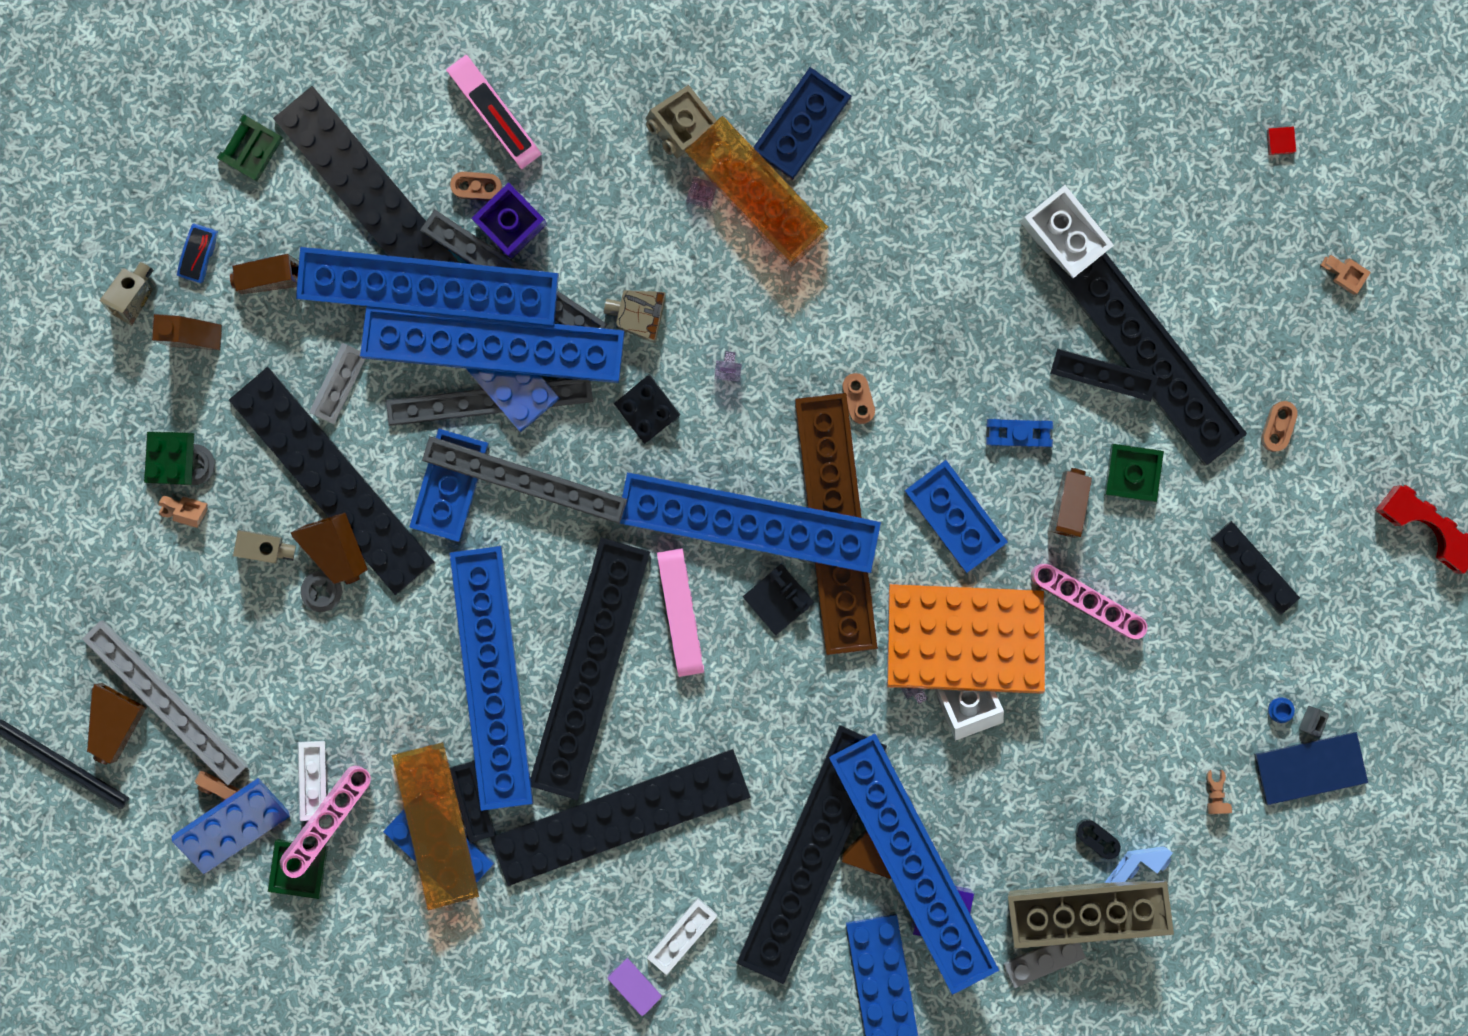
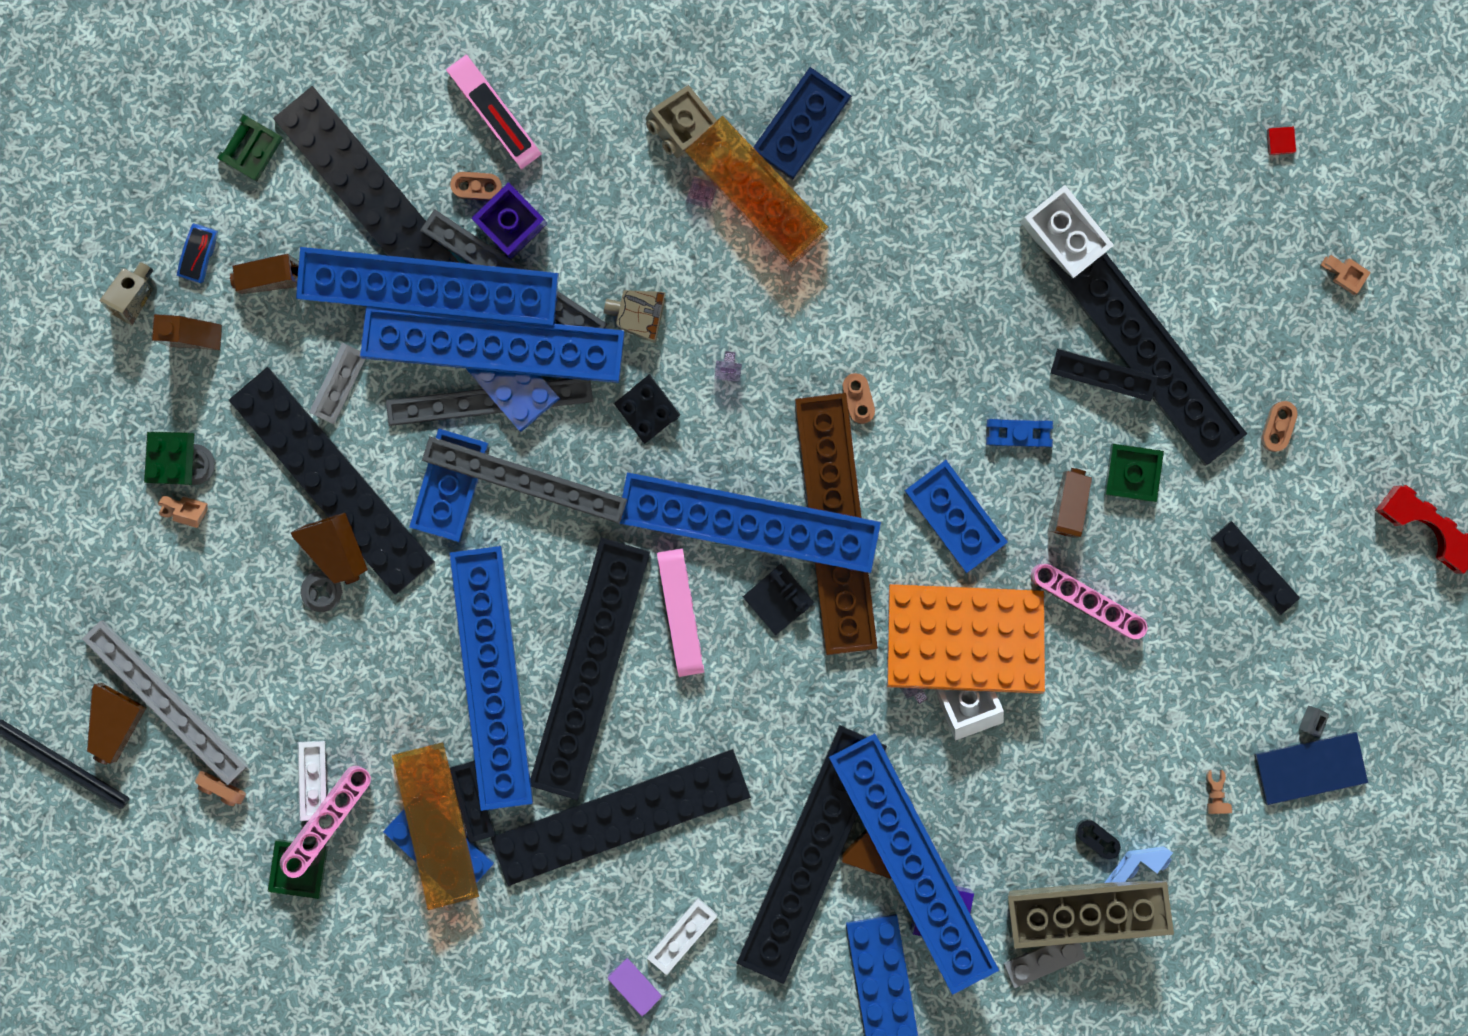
(230, 826): plate -> none
(249, 542): dark tan torso -> none
(1281, 710): blue plate -> none

